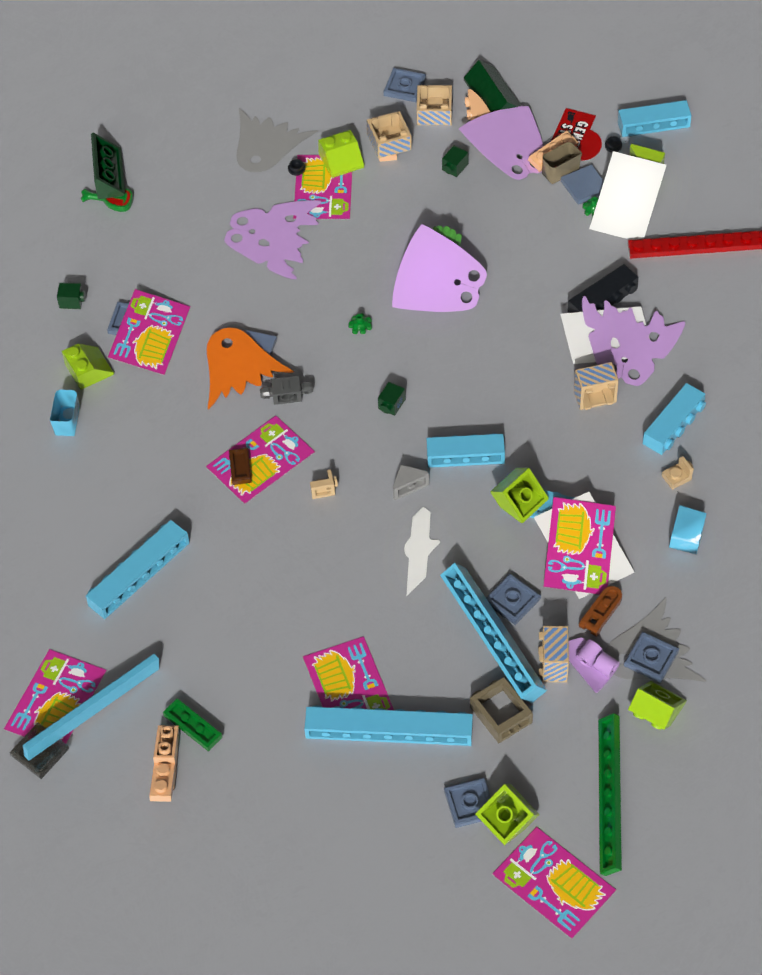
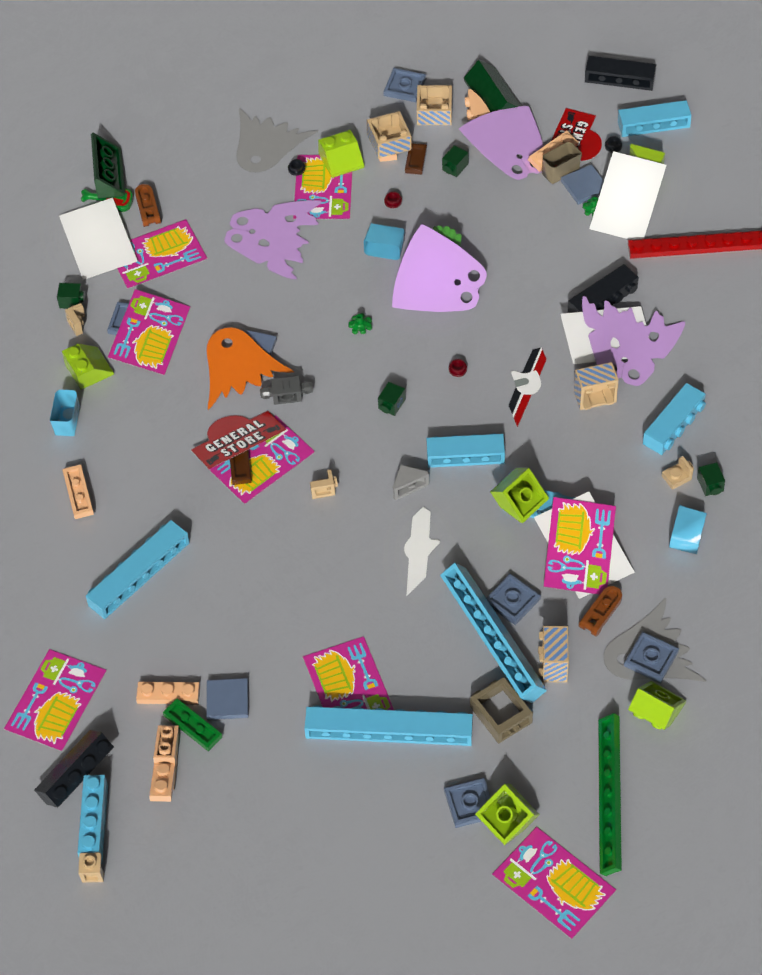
(43, 761): clear smoke plate -> none
(73, 767): none -> black brick
(74, 318): none -> tan bracket
(78, 491): none -> light nougat plate
(90, 707): medium azure tile -> none
(90, 867): none -> tan bracket
(93, 815): none -> medium azure brick
(98, 238): none -> white sticker
(147, 205): none -> dark orange plate
(162, 253): none -> sticker
(167, 692): none -> light nougat plate
(227, 699): none -> sand blue tile
(235, 435): none -> red sticker
(384, 241): none -> medium azure piece
(393, 200): none -> dark red plate
(416, 159): none -> reddish brown tile
(457, 368): none -> dark red plate
(526, 383): none -> sticker
(592, 662): lavender panel -> none
(620, 73): none -> black brick
(711, 479): none -> dark green brick

